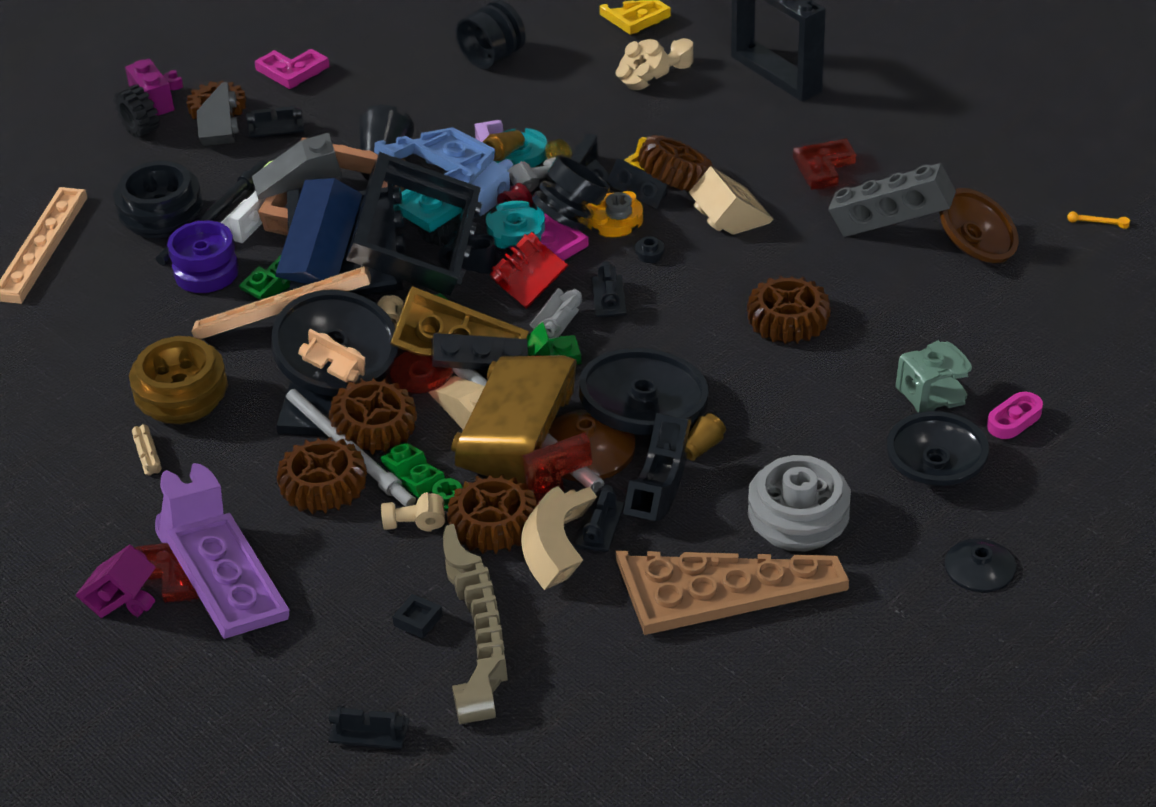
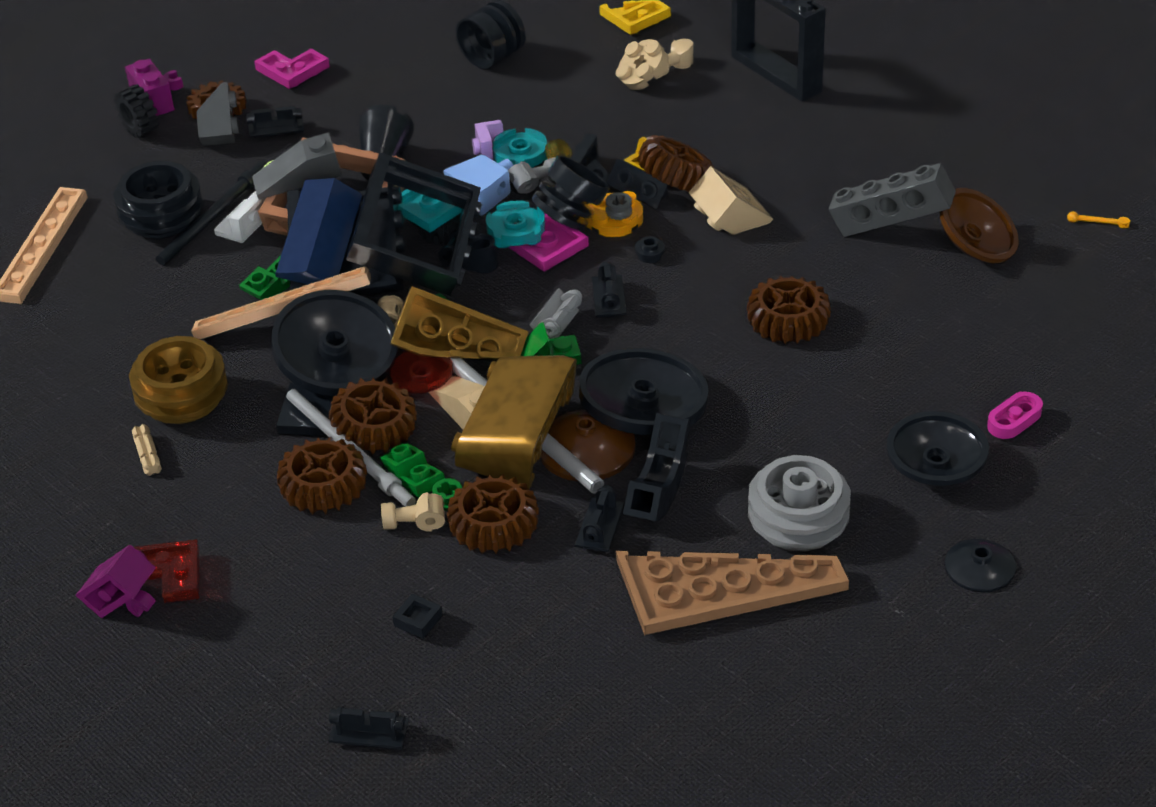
(203, 256): dark purple wheel -> none
(216, 555): medium lavender hinge -> none
(345, 362): light nougat hinge -> none
(447, 148): medium blue wing -> none
(472, 582): dark tan piece -> none
(473, 351): black plate -> none
(505, 143): pearl gold cone -> none
(517, 192): dark red wheel -> none
(528, 270): red hinge -> none
(544, 538): tan arch -> none
(548, 465): clear red plate -> none
(704, 435): pearl gold cone -> none
(819, 160): clear red plate -> none
(933, 376): sand green piece -> none

